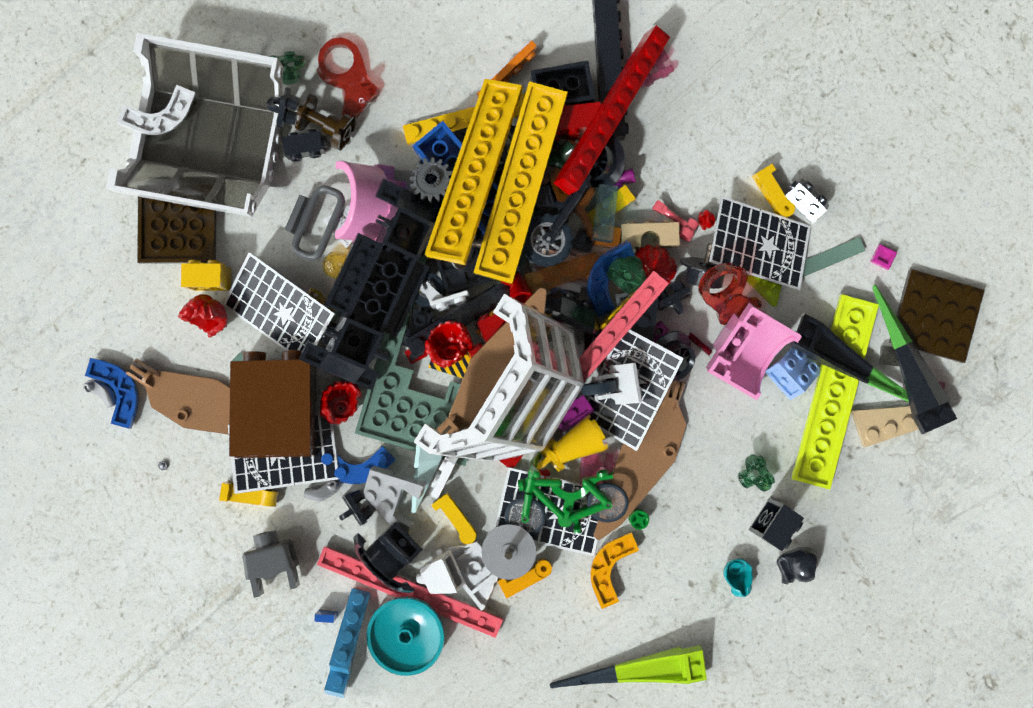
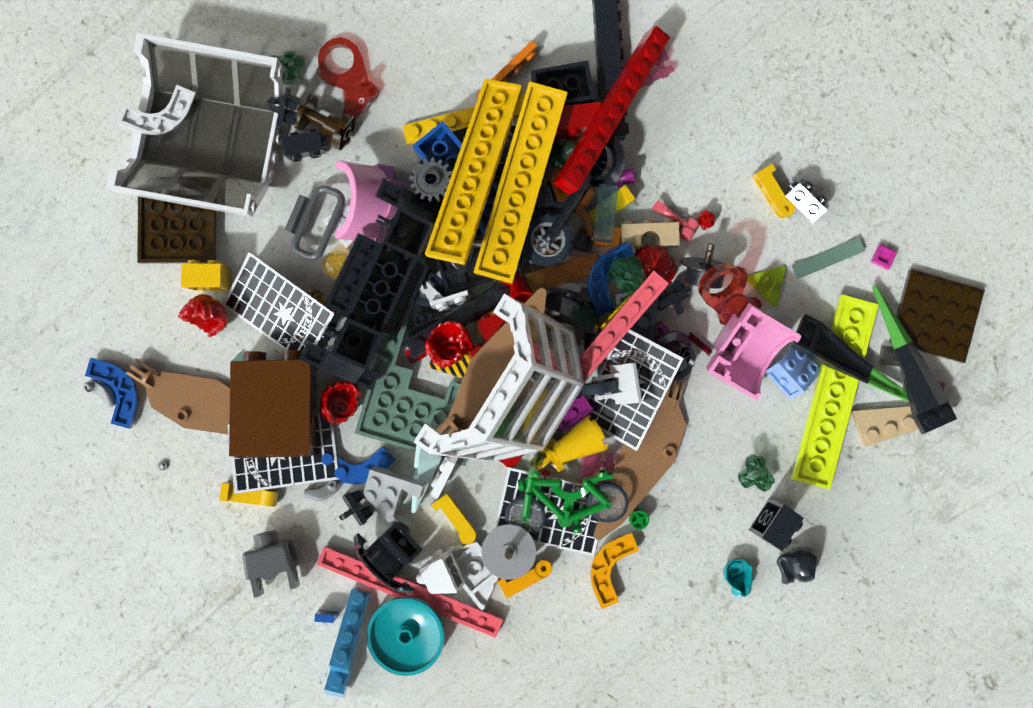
(668, 666): lime plate -> none
(760, 243): sticker -> none

